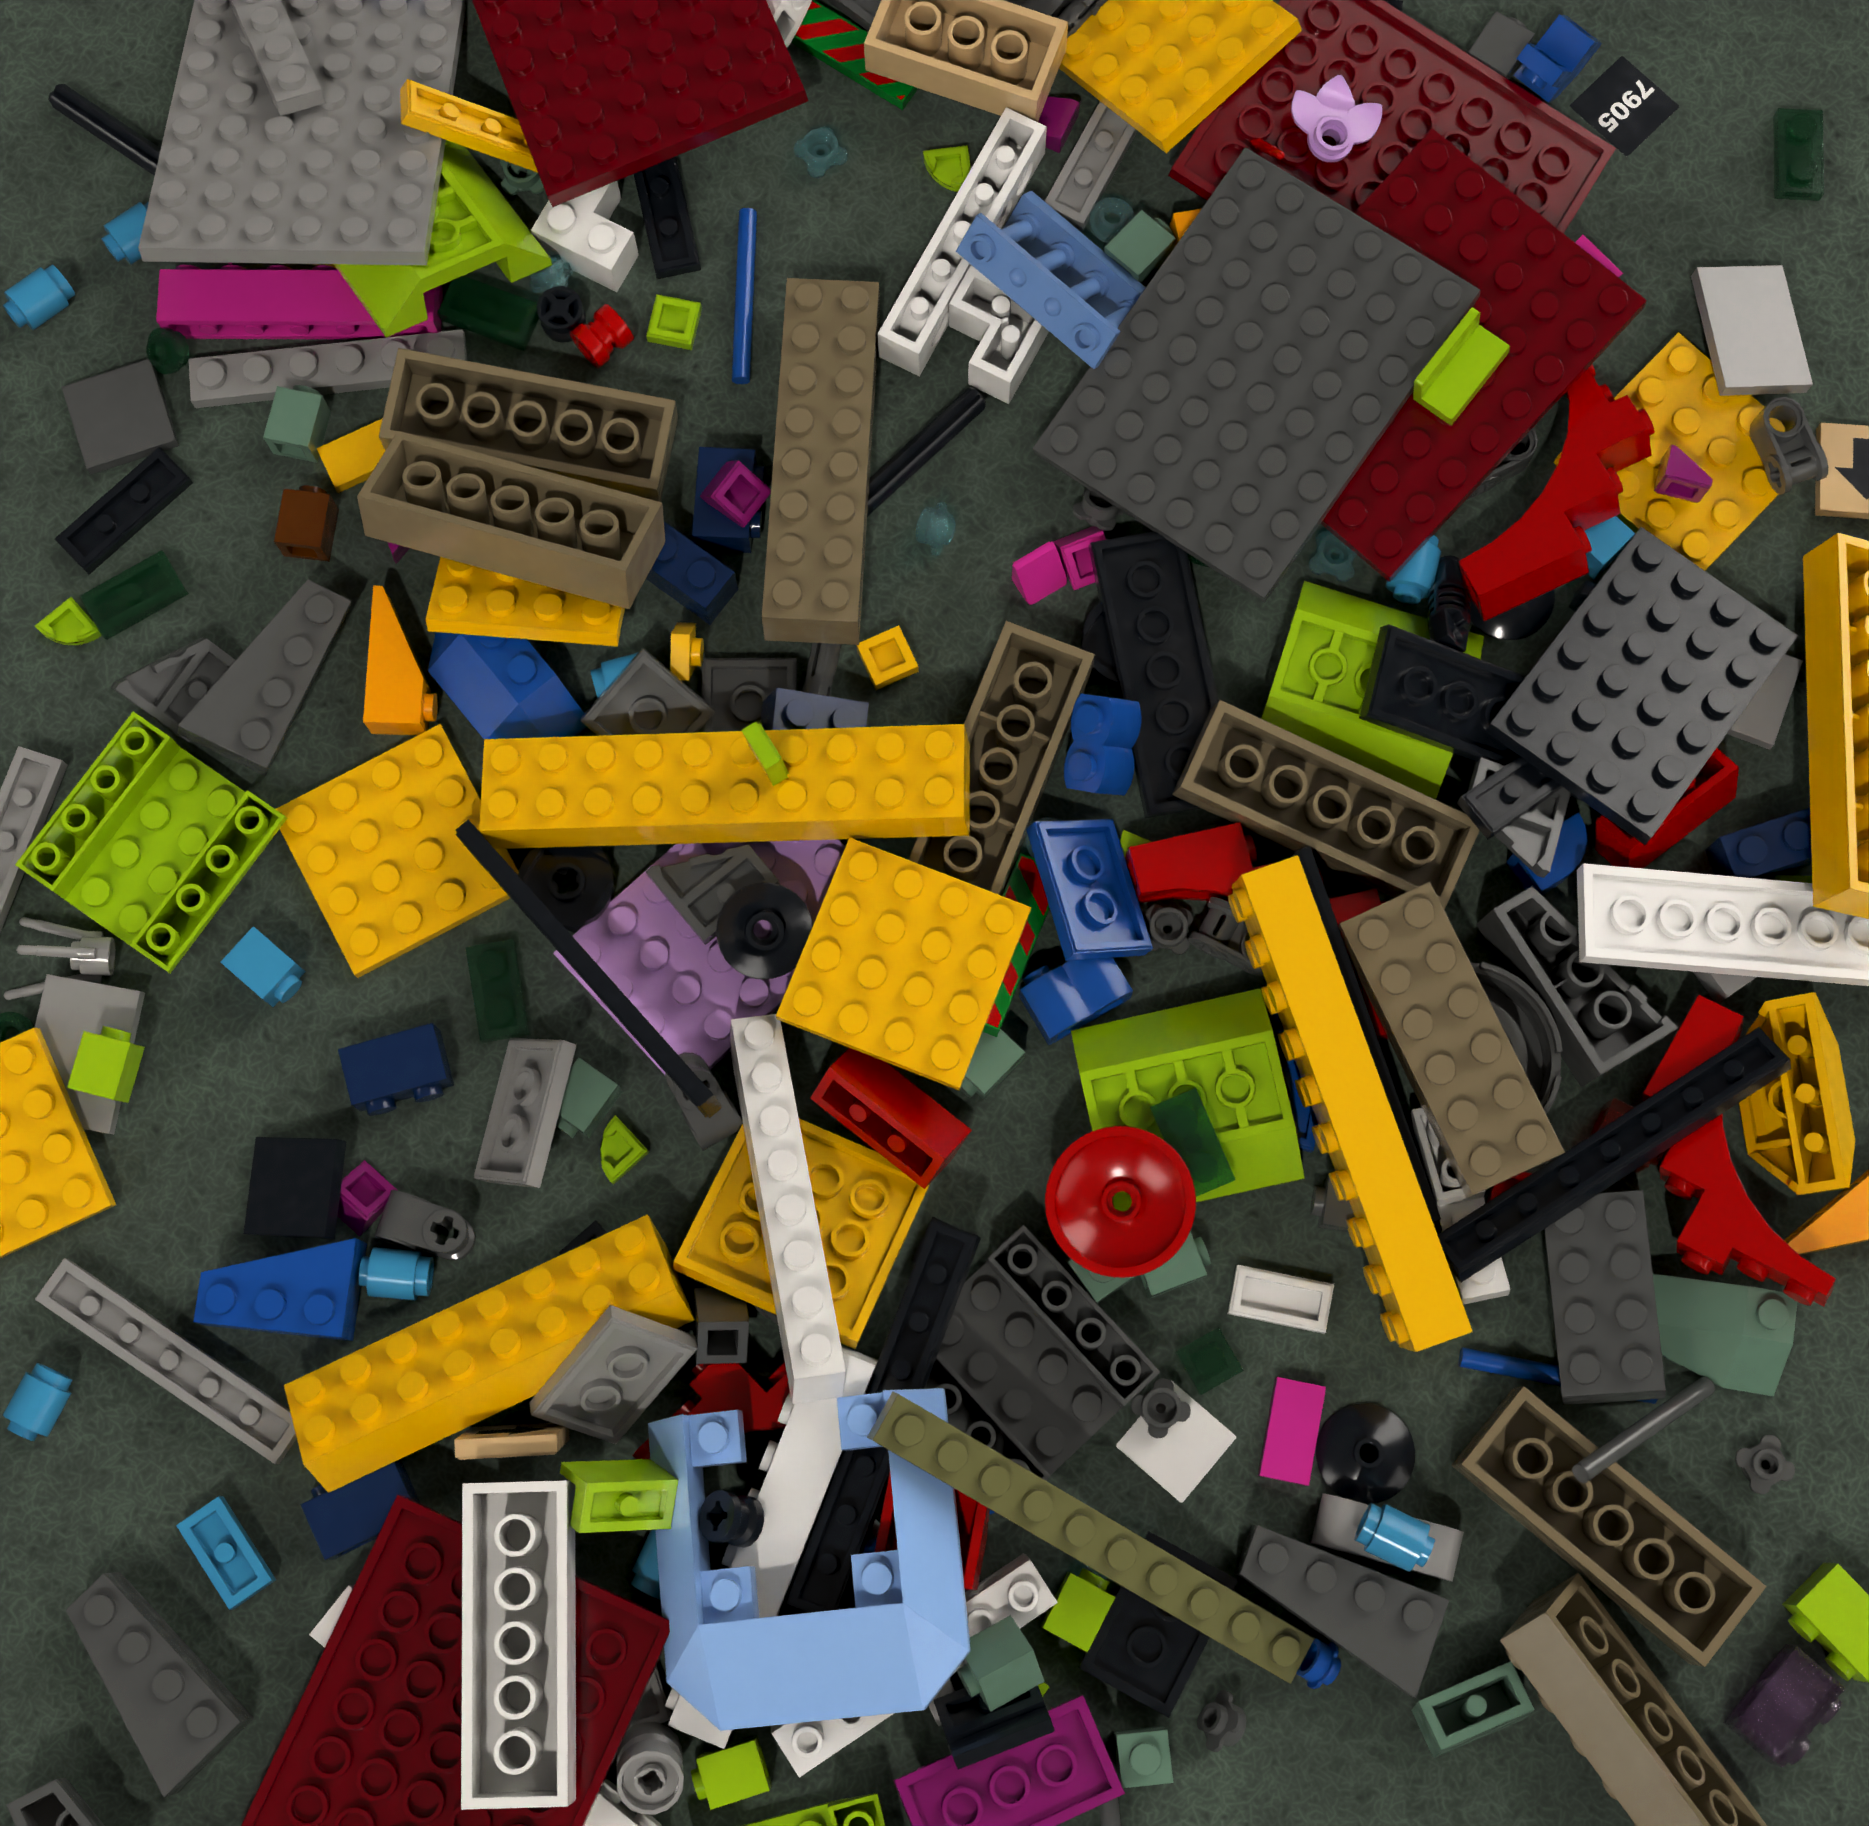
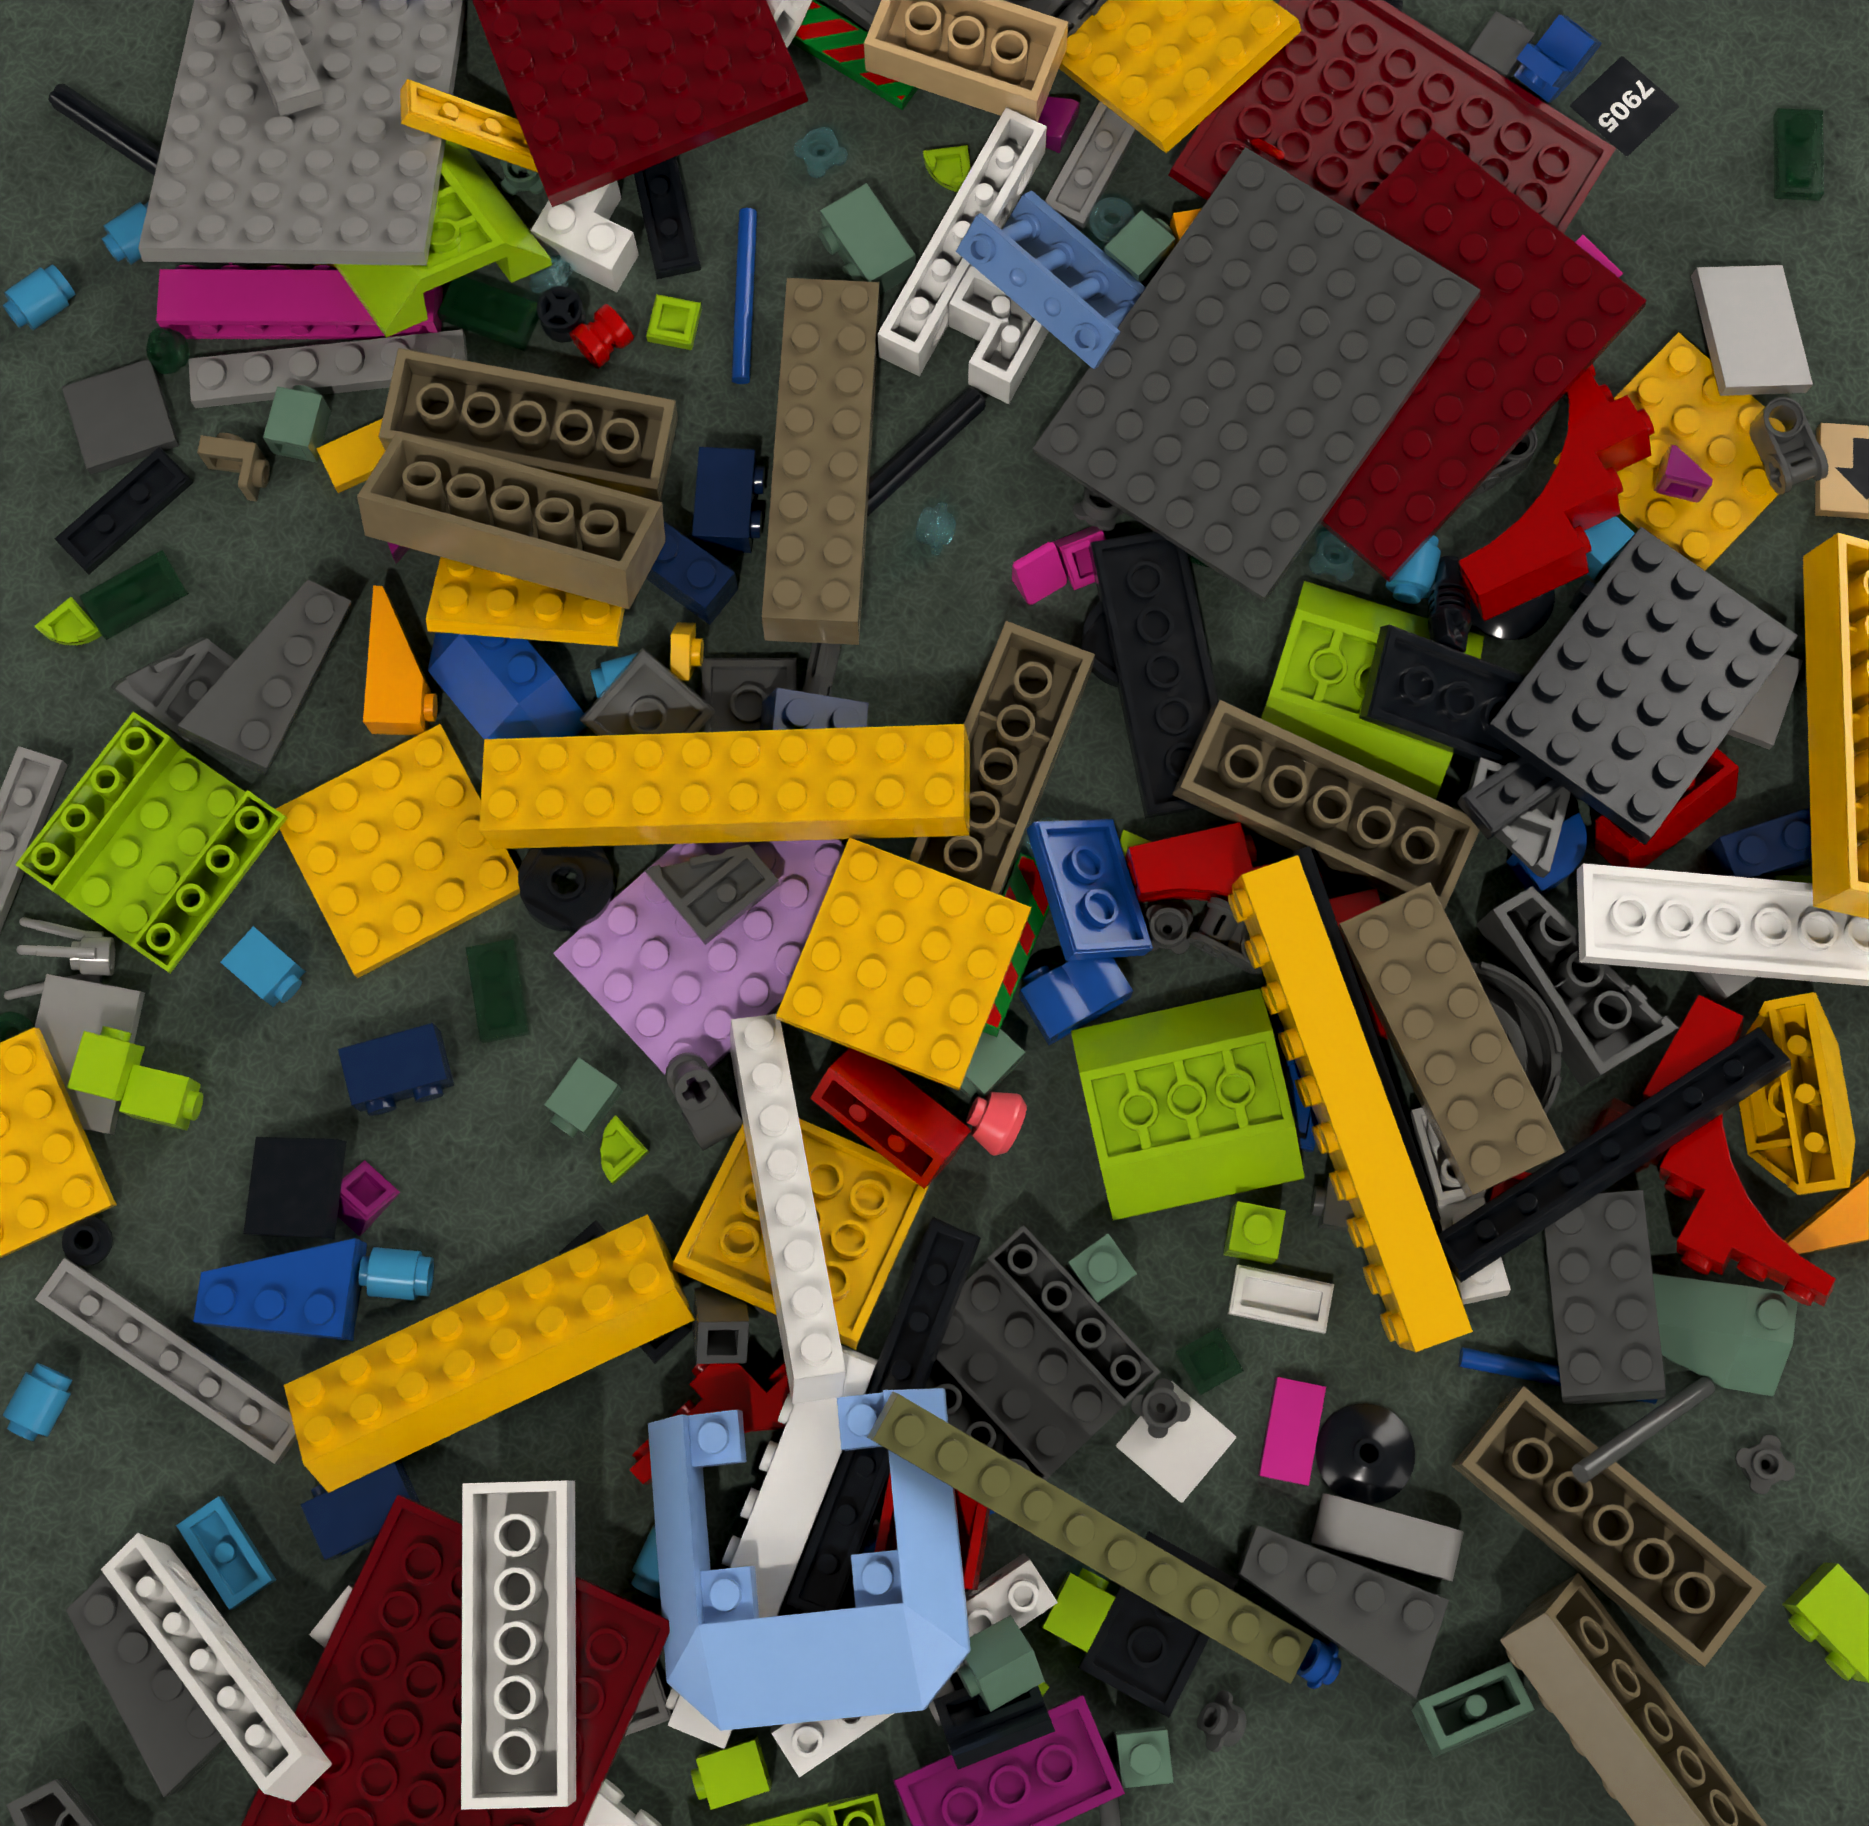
(97, 1251): none -> black plate
(161, 1097): none -> lime brick
(216, 1668): none -> white brick
(236, 455): none -> dark tan bracket
(306, 523): reddish brown brick -> none
(417, 1225): dark grey piece -> none
(511, 1441): tan tile -> none
(525, 1112): light grey tile -> none
(589, 970): black tile -> none
(613, 1374): light grey tile -> none
(620, 1495): lime panel -> none
(650, 1768): light grey wheel -> none
(731, 1518): black wheel -> none
(736, 492): magenta slope -> none
(765, 753): lime tile -> none
(782, 946): black dish -> none
(866, 240): none -> sand green brick
(887, 657): yellow plate -> none
(997, 1120): none -> coral cone
(1083, 1209): red dish -> none
(1102, 744): blue brick -> none
(1180, 1270): sand green brick -> none
(1190, 1132): clear green plate -> none
(1254, 1232): none -> lime brick
(1334, 115): lavender plate -> none
(1394, 1536): dark azure brick -> none
(1459, 368): lime panel -> none
(1786, 1706): clear purple brick -> none

